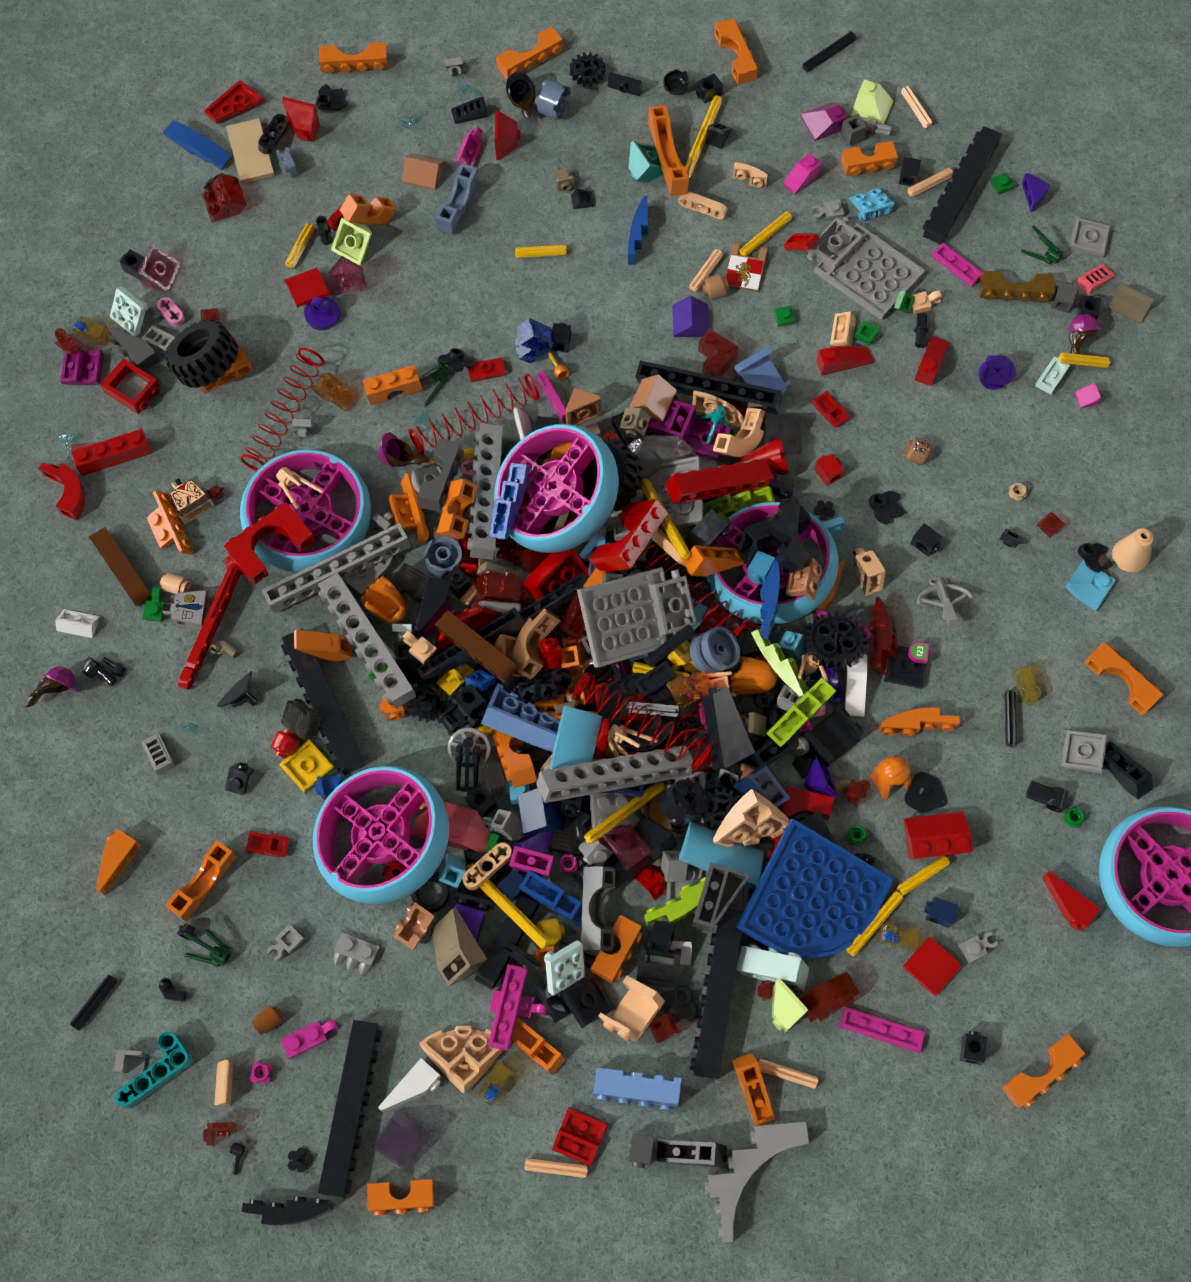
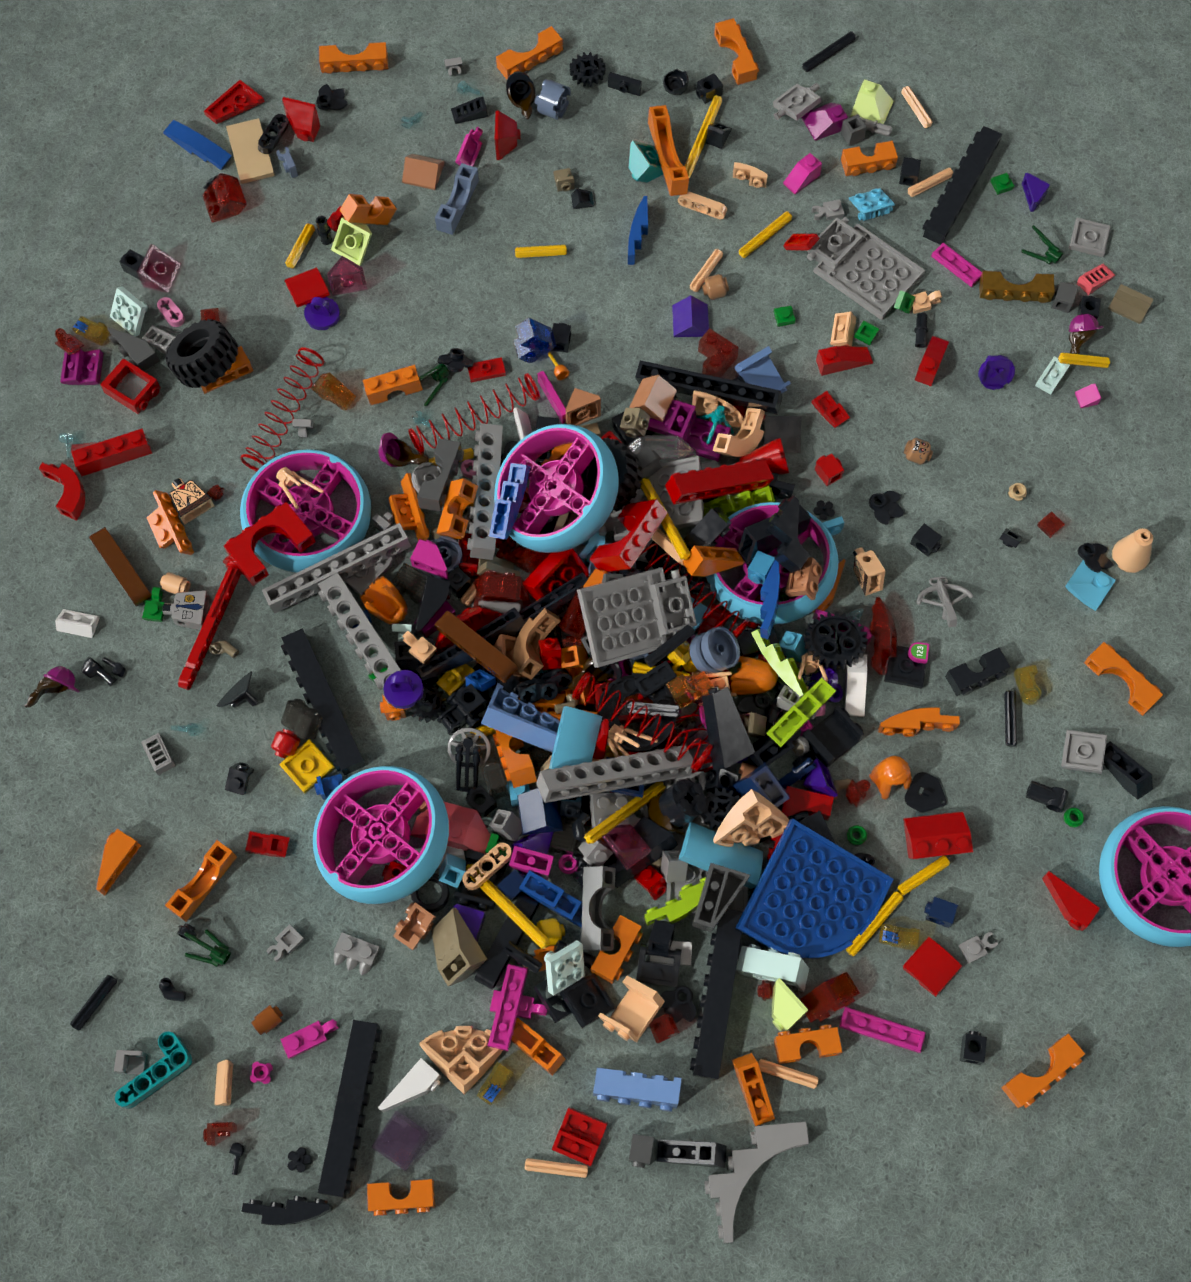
(323, 645): orange slope -> none
(403, 689): none -> dark purple tile
(428, 558): none -> dark pink slope
(745, 271): flag -> none
(797, 101): none -> light grey plate
(797, 773): none -> dark blue axle
(825, 1040): none -> orange arch
(964, 680): none -> black arch

